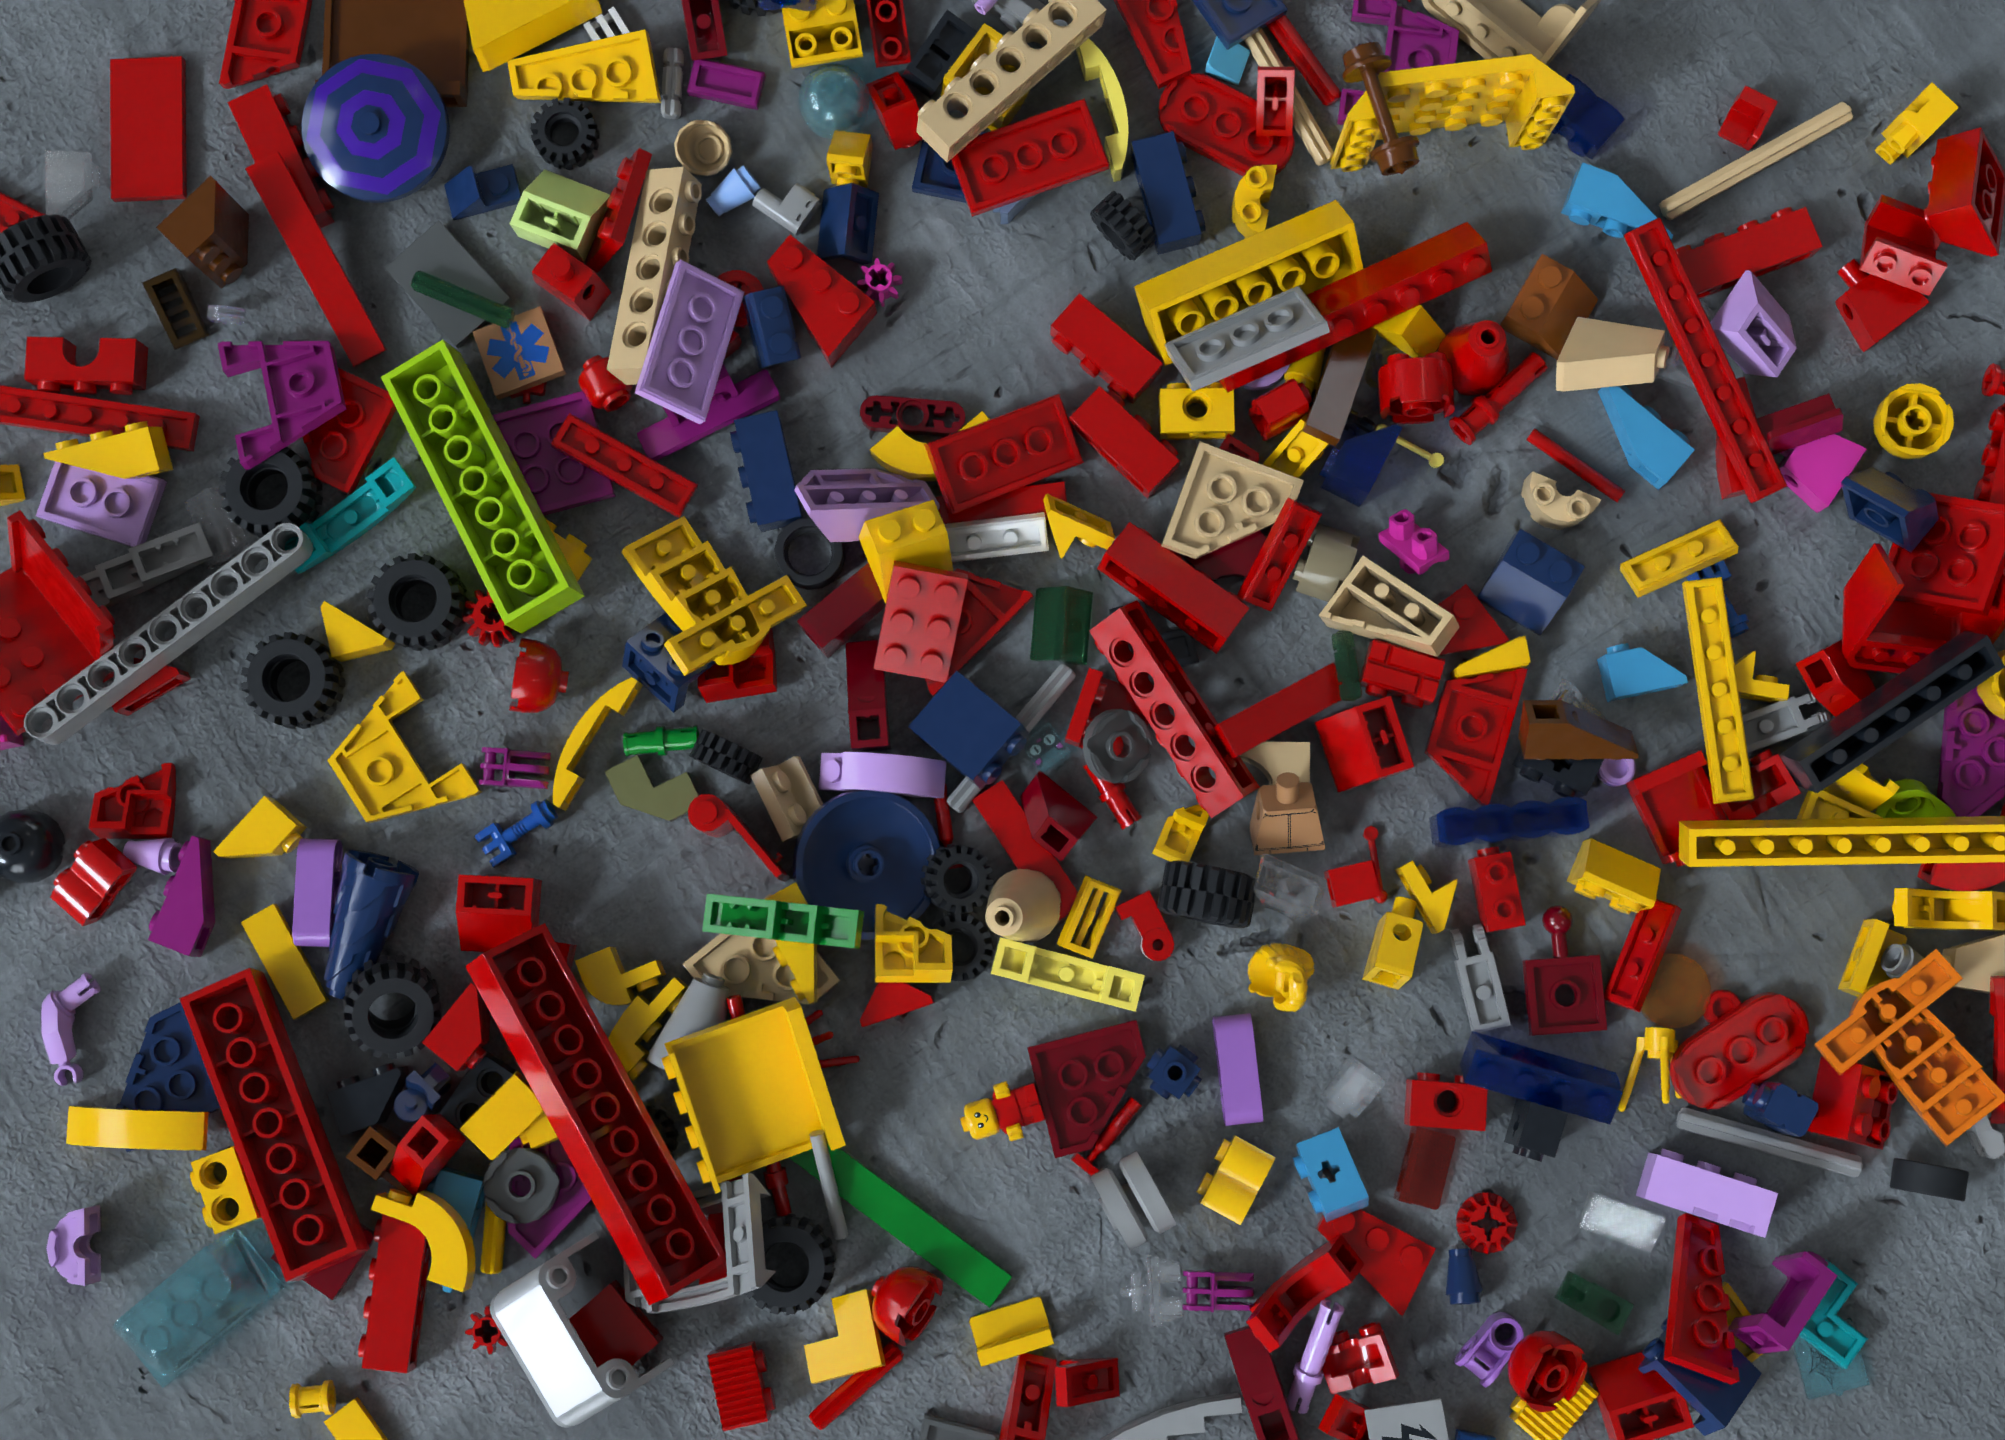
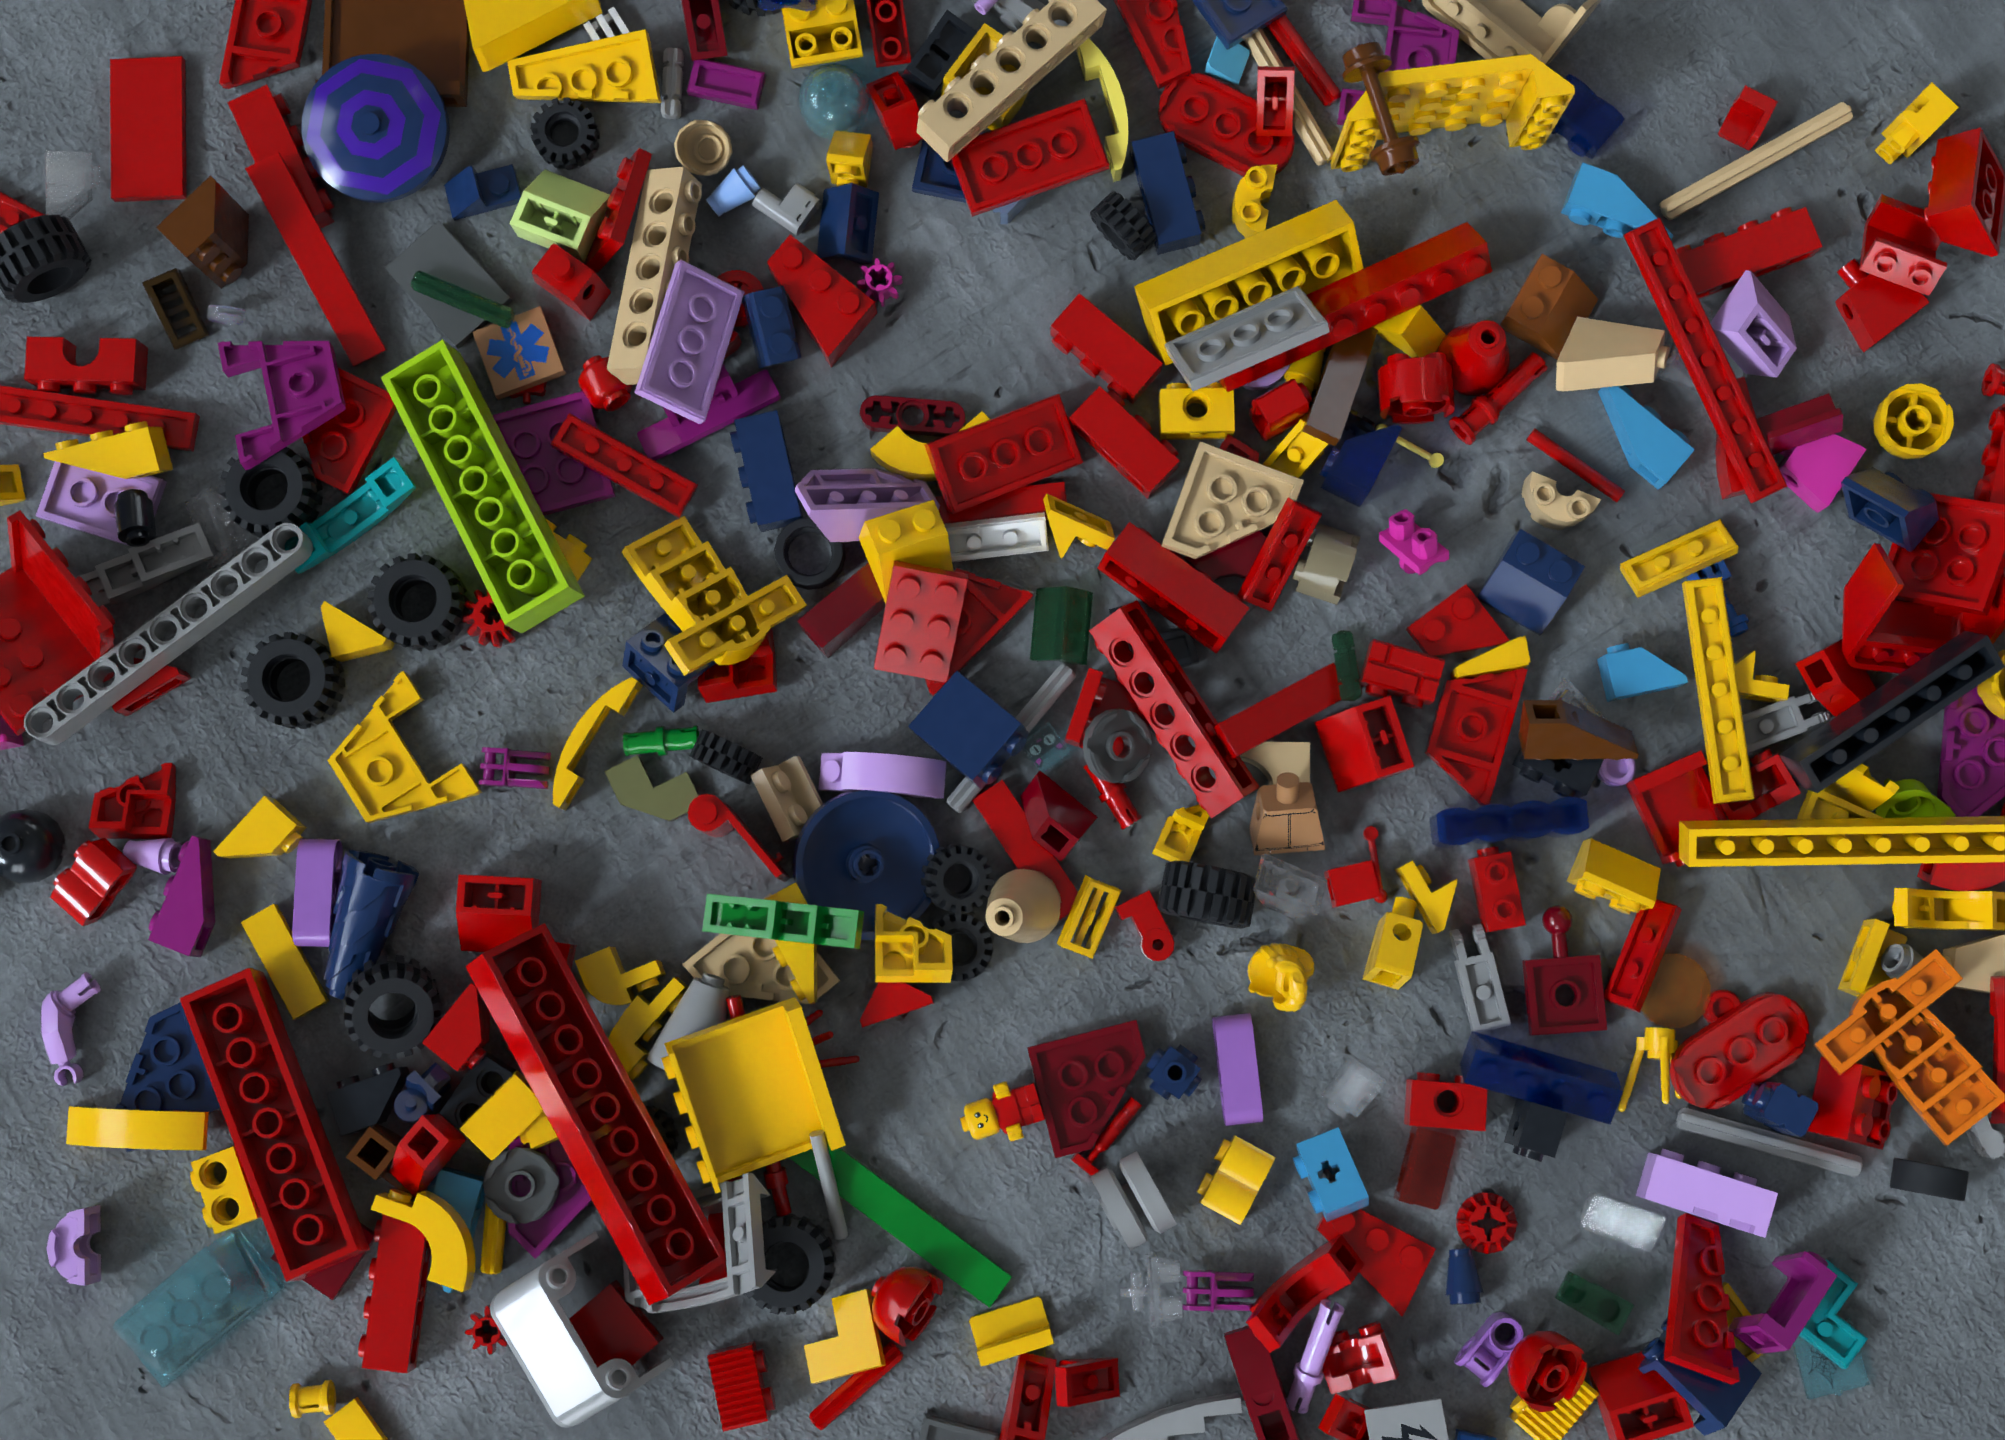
(135, 518): none -> black brick
(537, 677): red cylinder -> none
(542, 814): blue hinge -> none
(866, 699): dark red slope -> none
(944, 822): red piece -> none
(1067, 974): light yellow slope -> none
(1388, 610): tan wedge -> none

